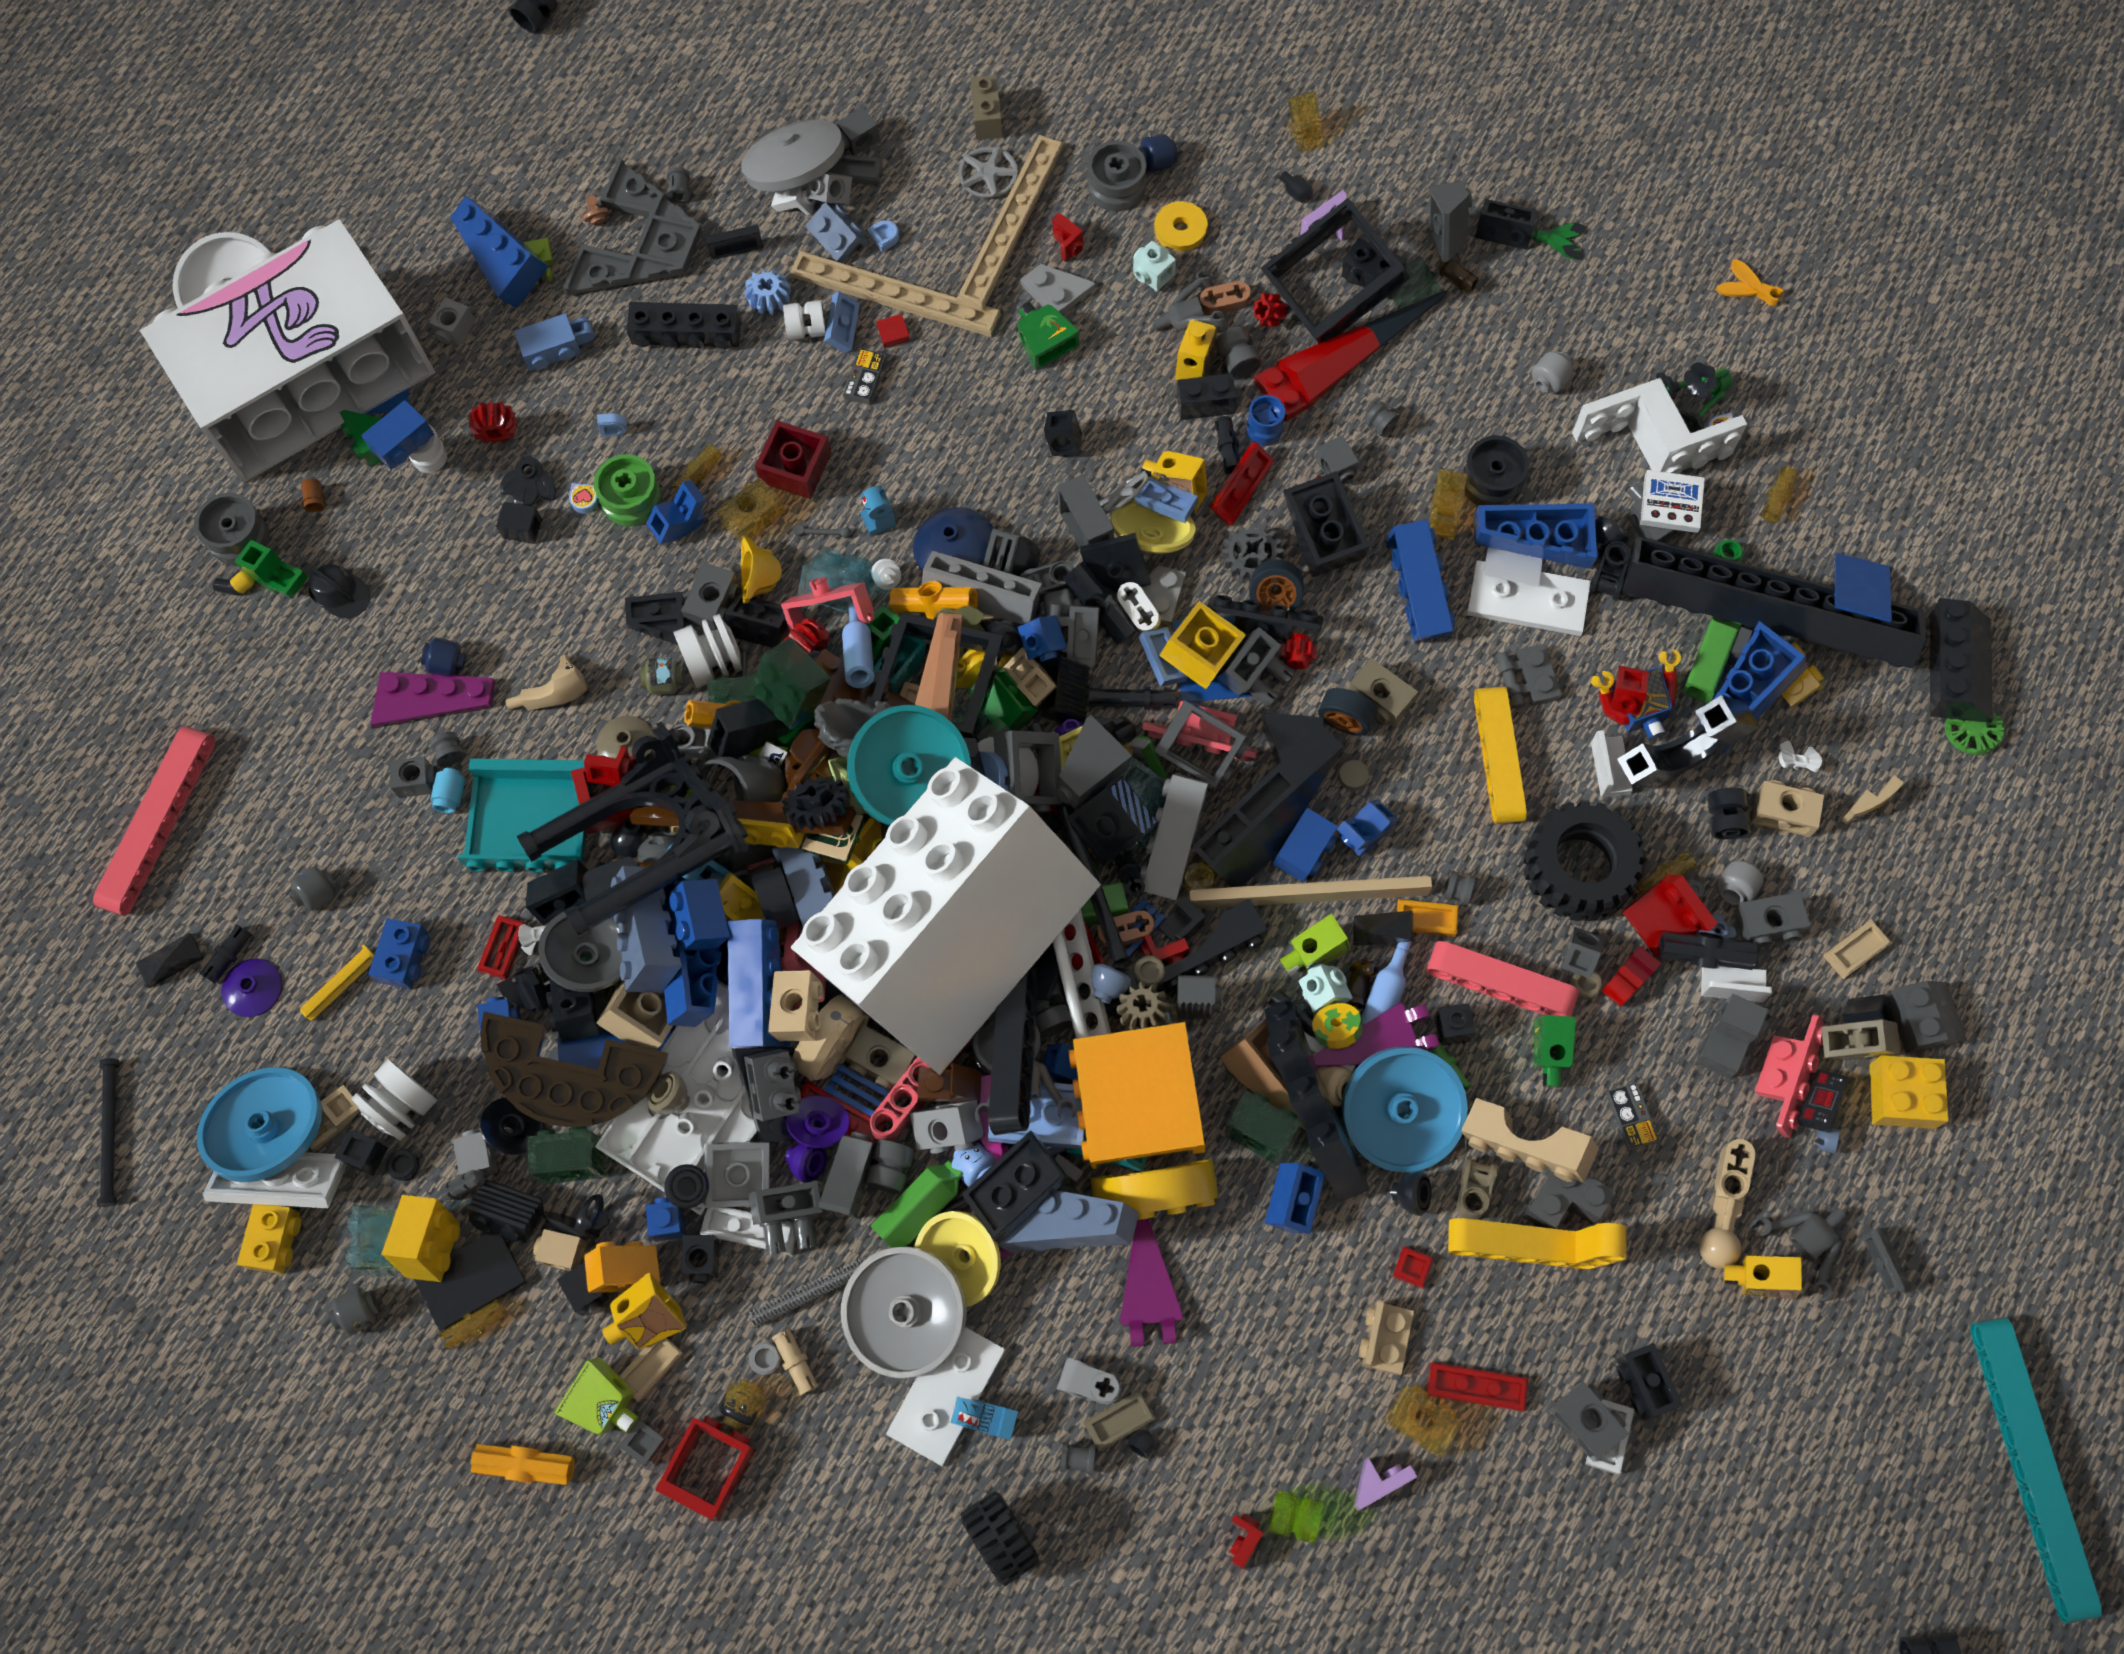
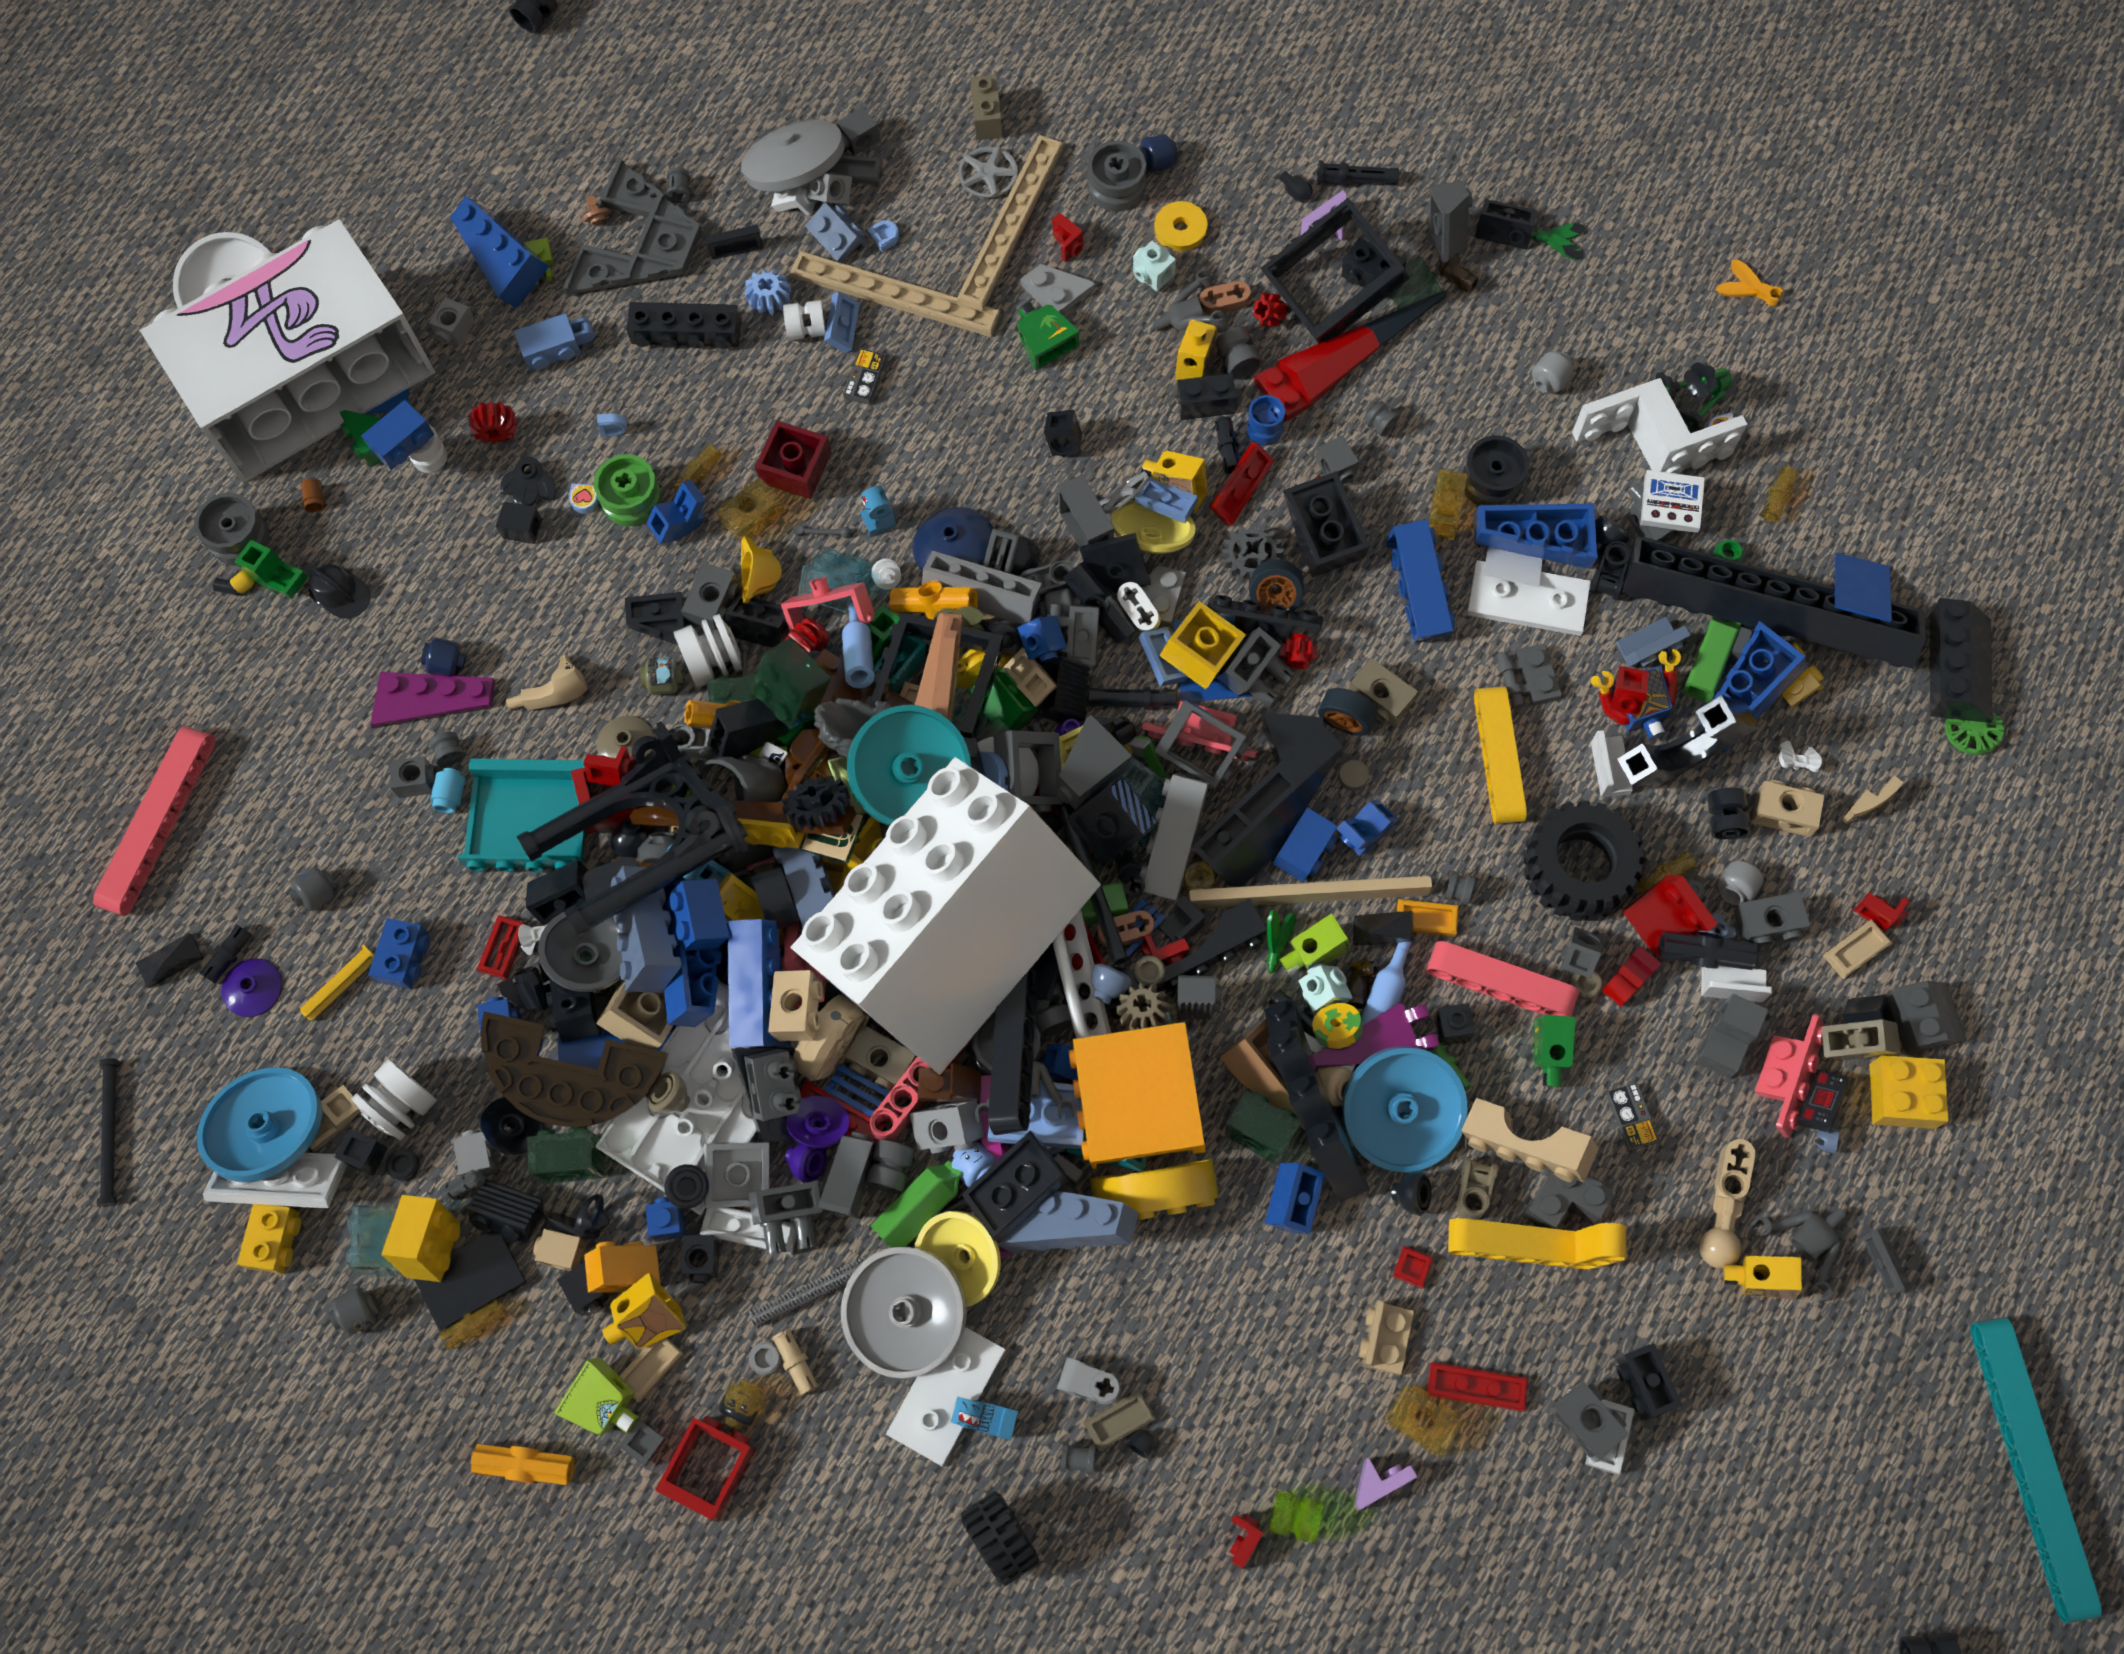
(893, 331): red tile -> none
(1148, 1289): magenta flag -> none
(1277, 936): none -> green piece
(1305, 121): clear yellow slope -> none
(1344, 173): none -> black pin
(1647, 642): none -> sand blue bracket
(1880, 912): none -> red bracket

